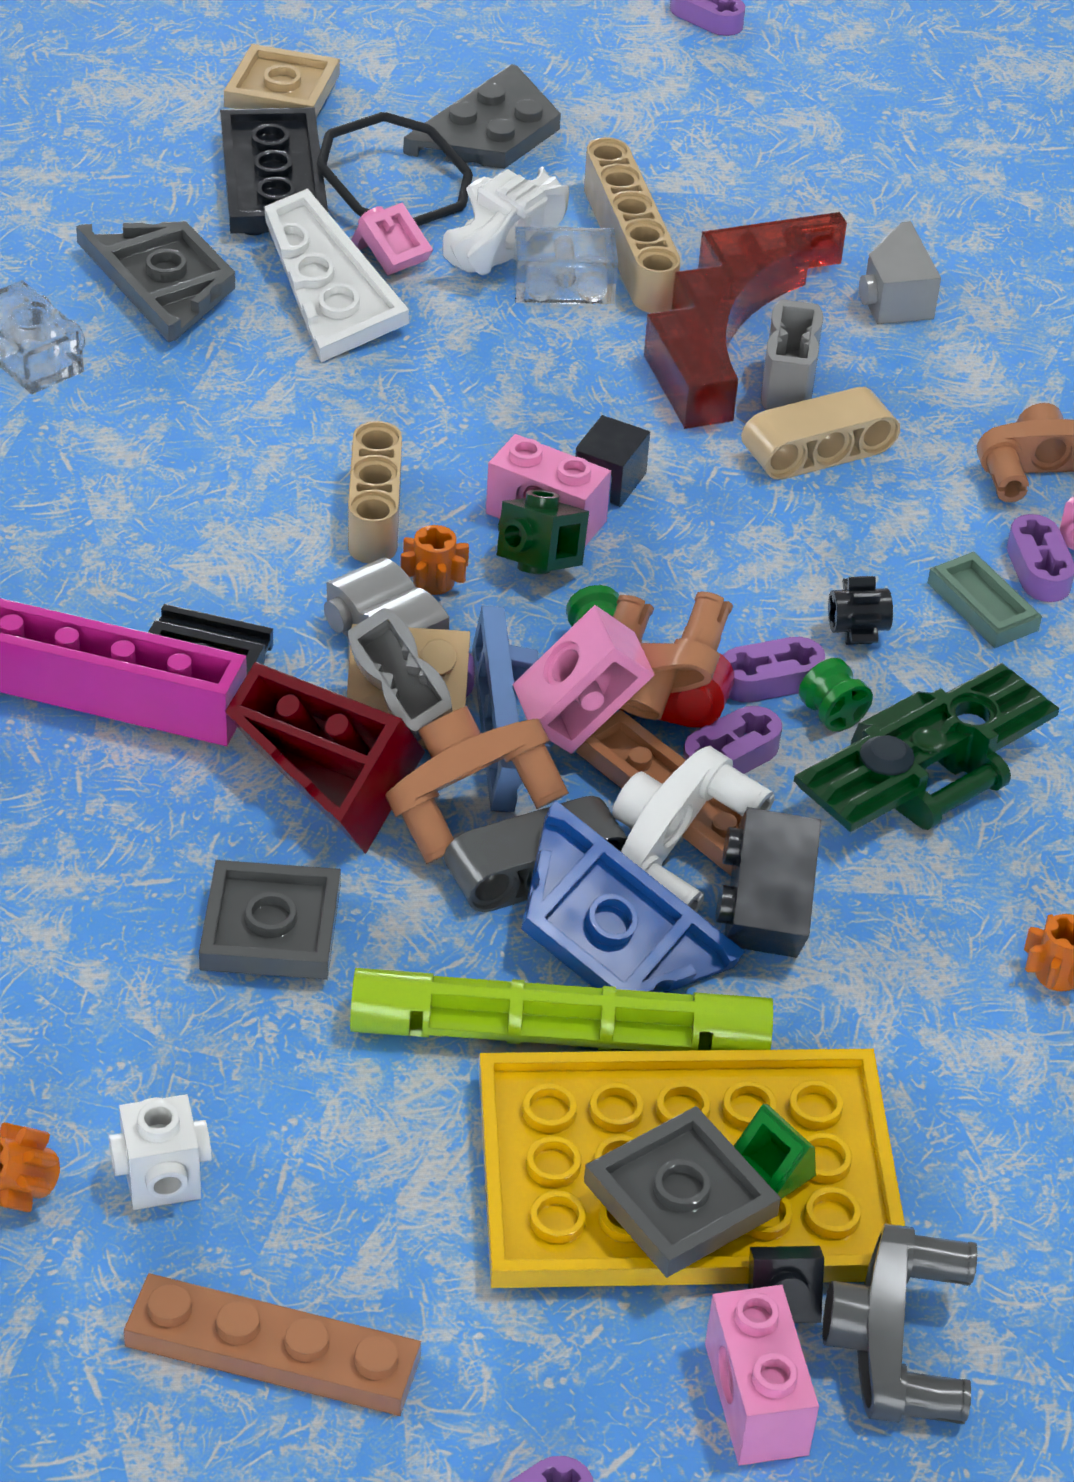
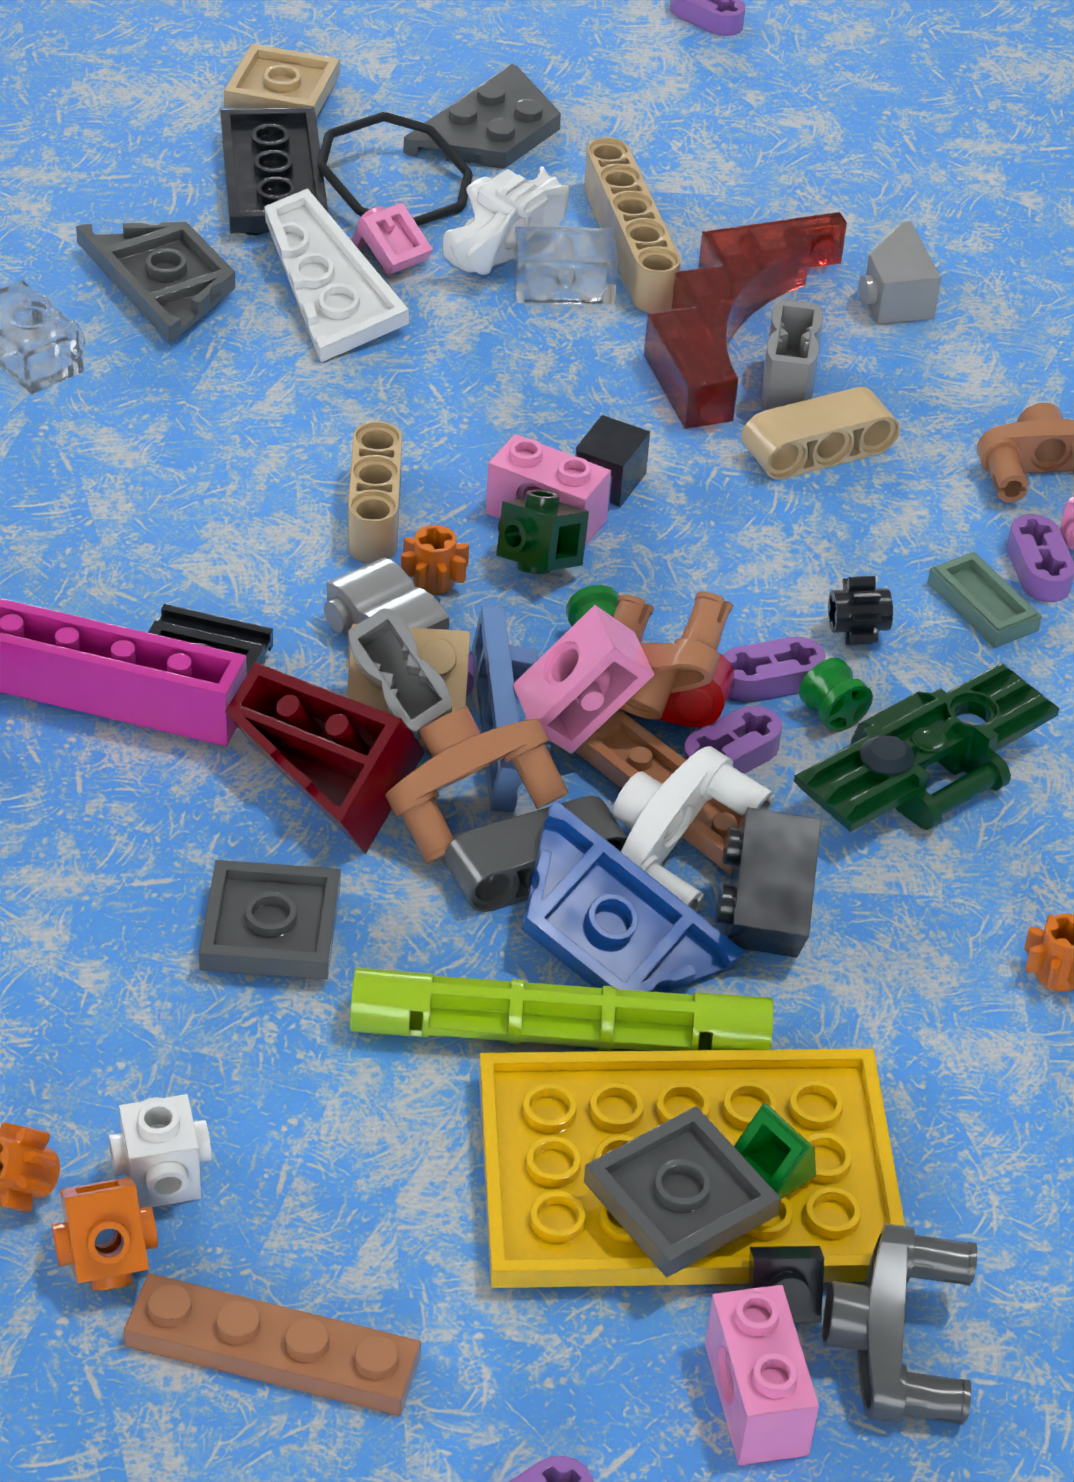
(100, 1207): none -> orange brick

